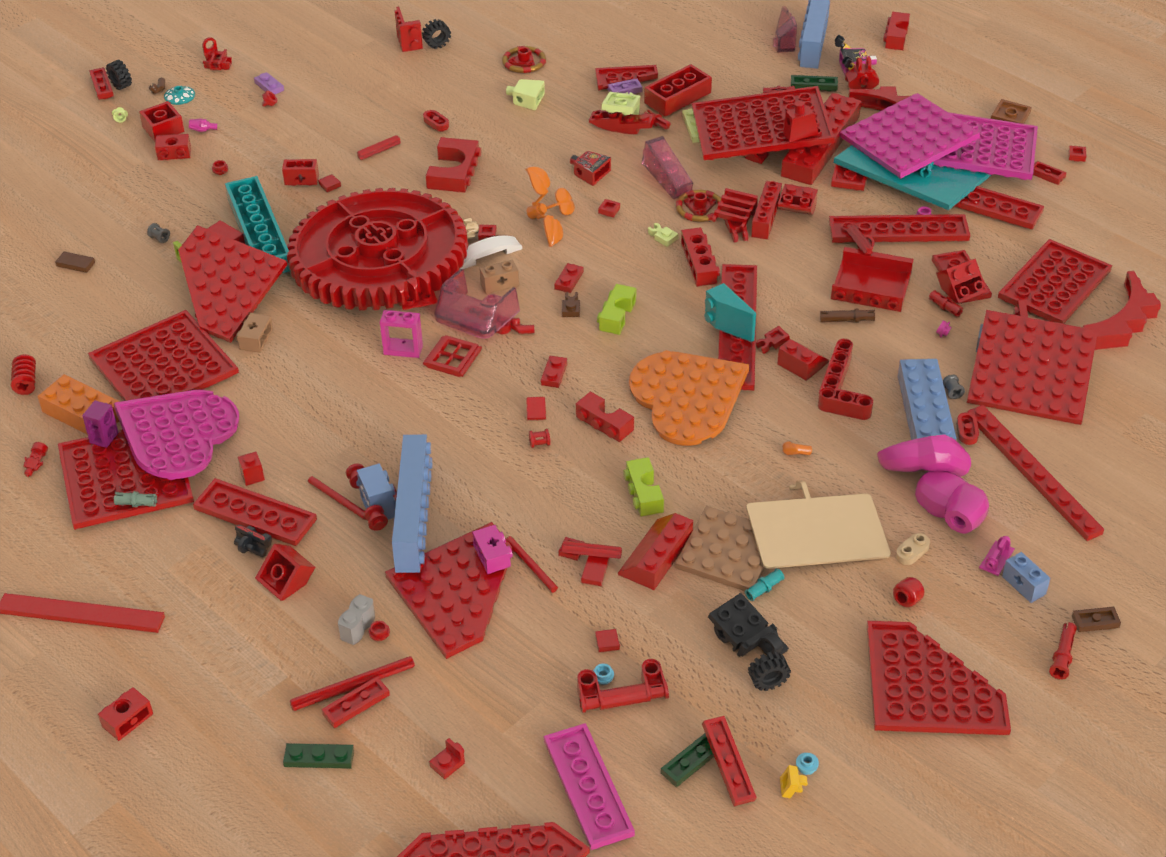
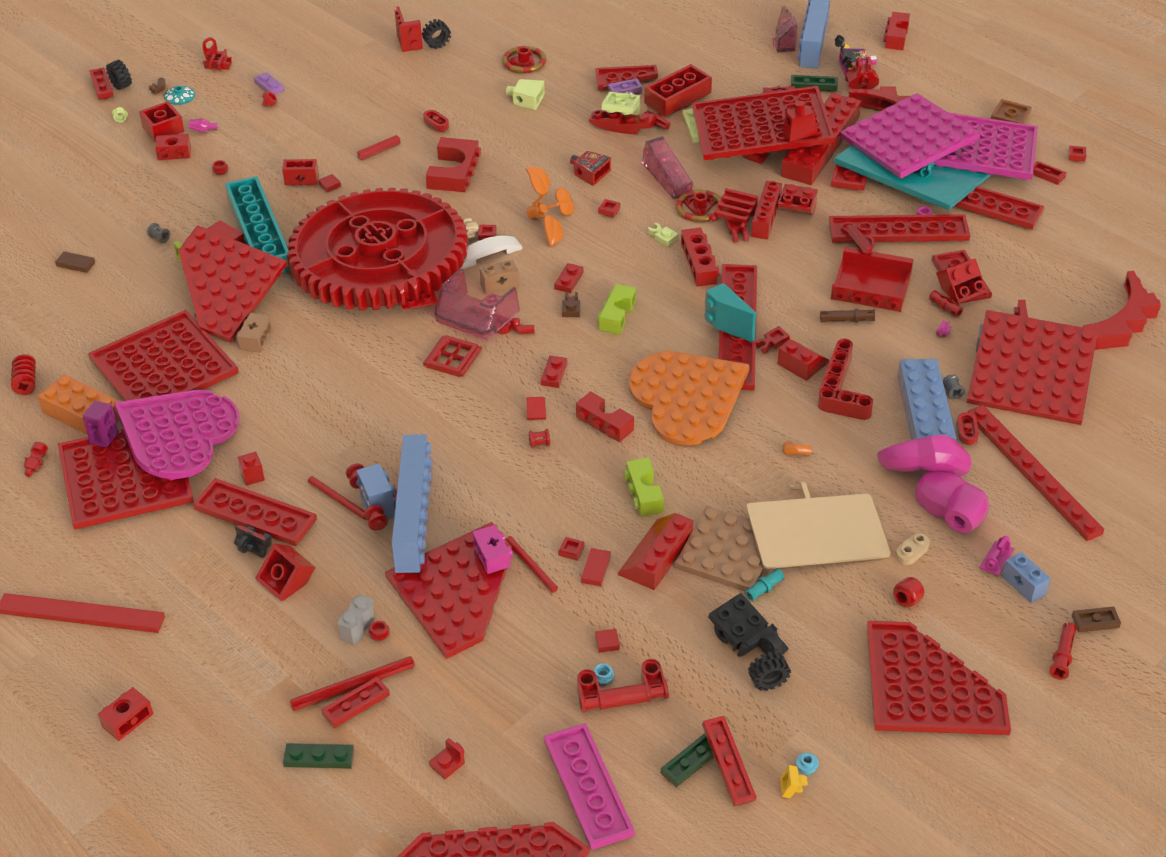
(135, 499): sand green pin -> none
(399, 346): dark pink window -> none
(591, 549): red axle -> none
(1055, 281): red plate -> none

